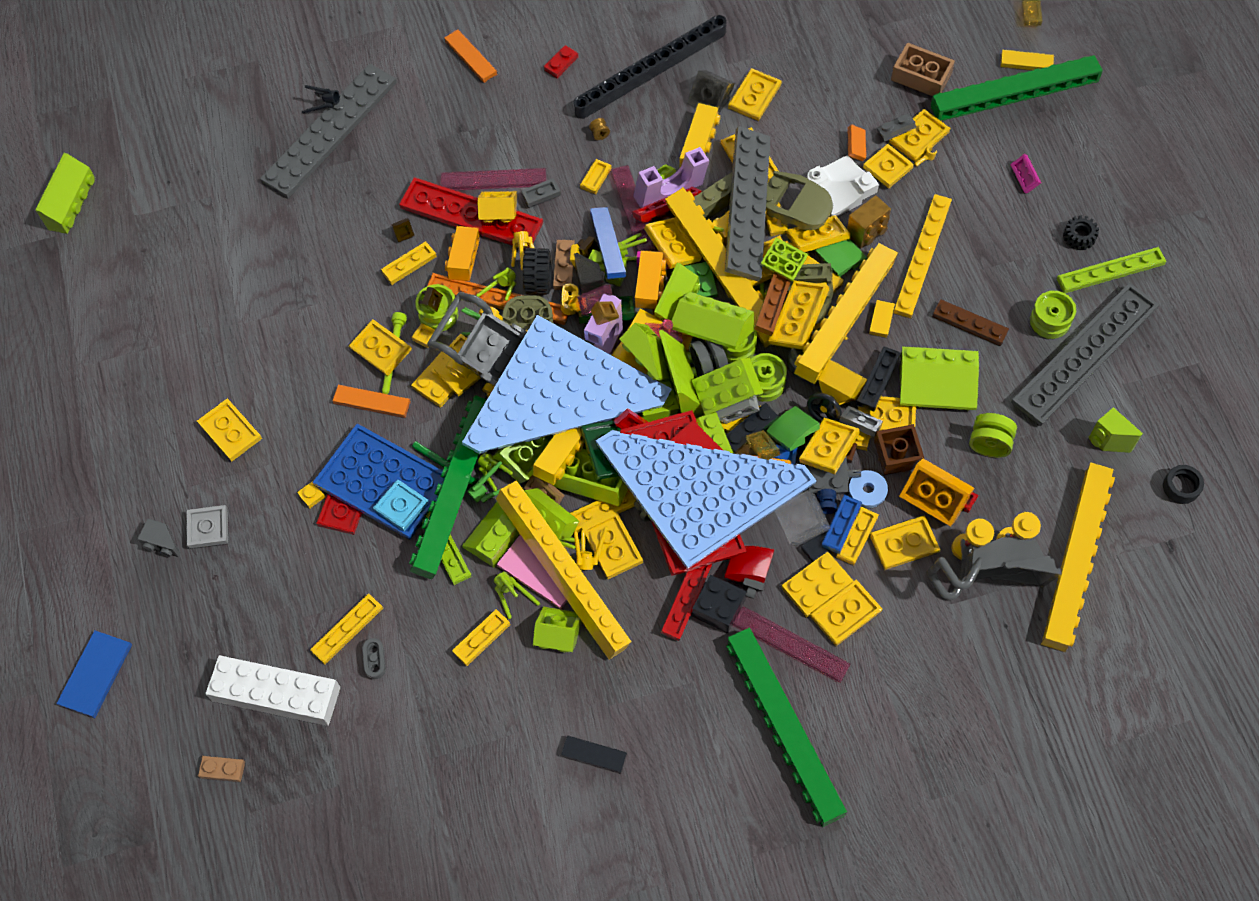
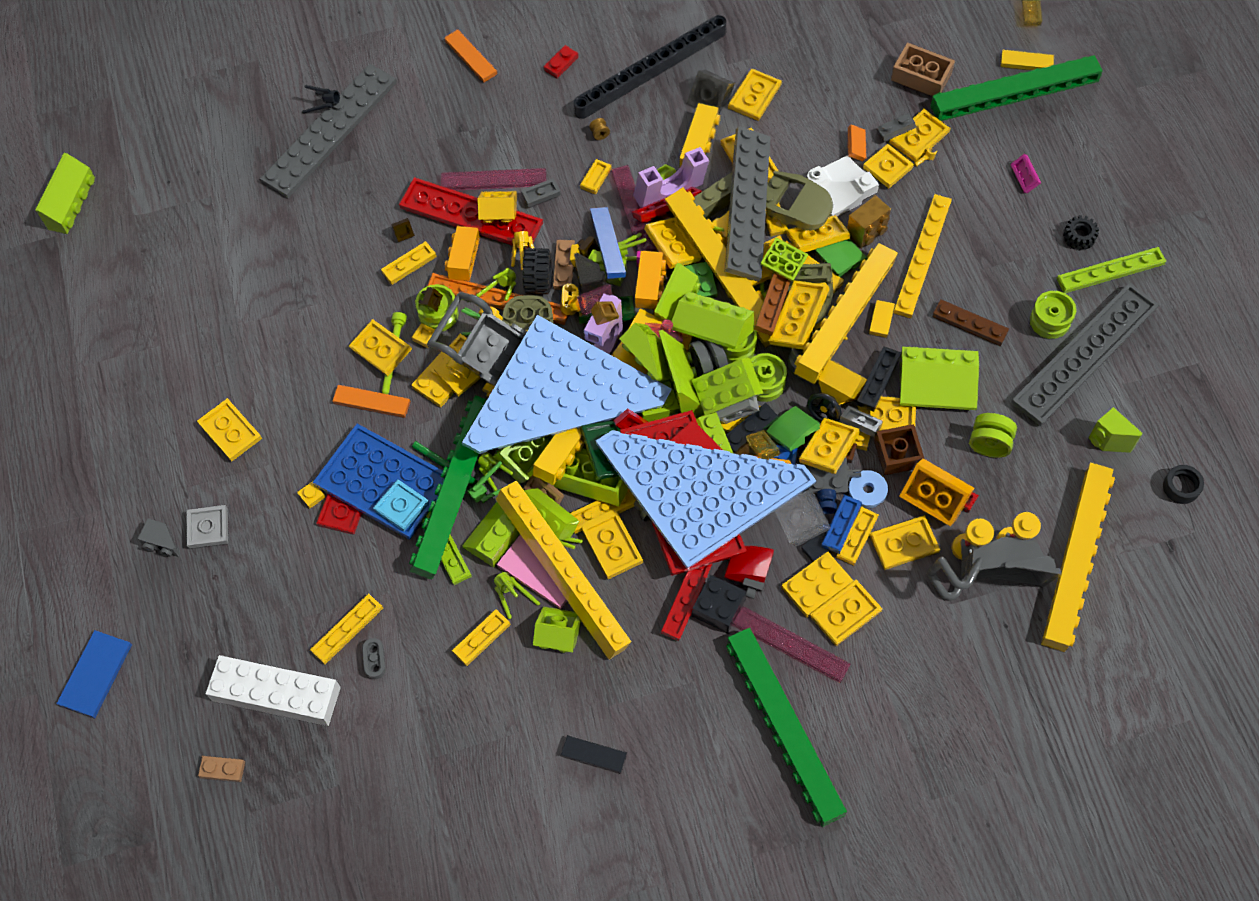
(584, 558): yellow plant -> none

